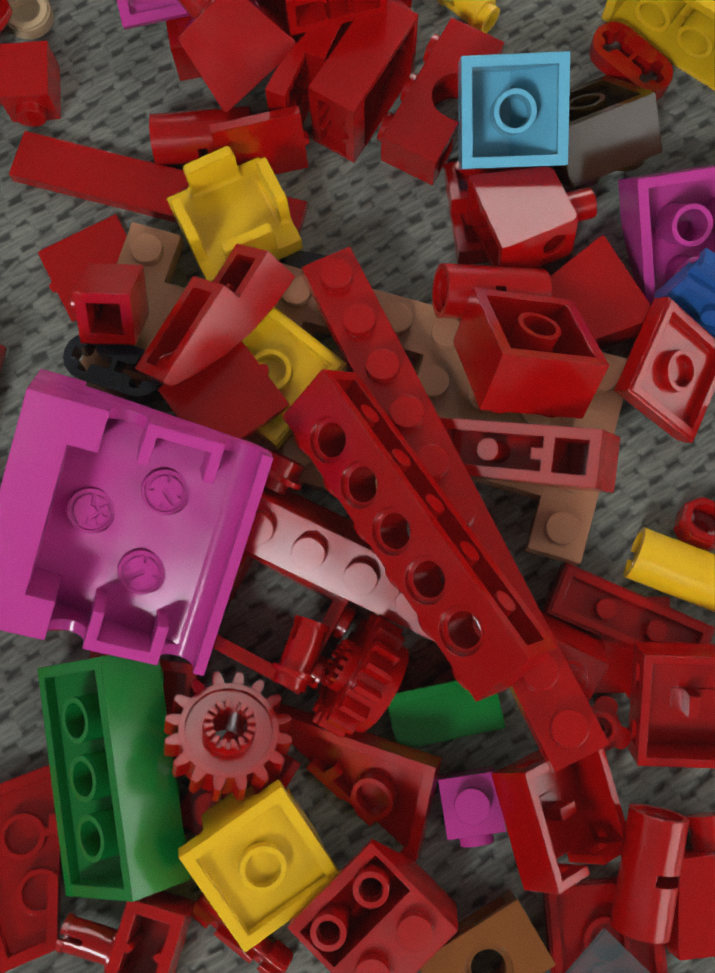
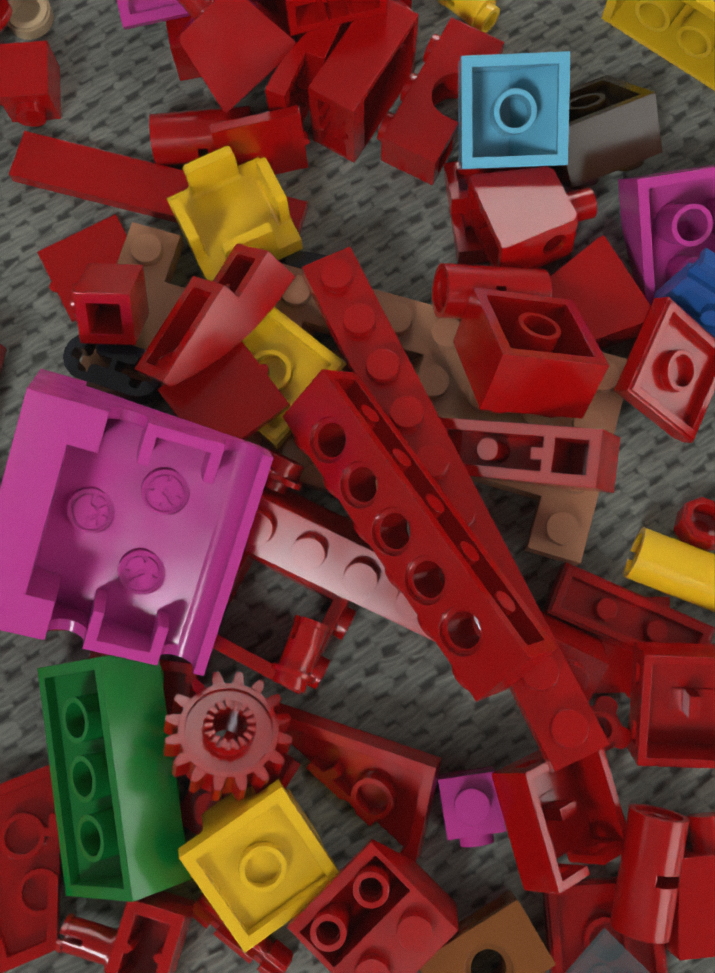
(361, 677): red gear -> none
(442, 714): green panel -> none
(632, 60): red beam -> none

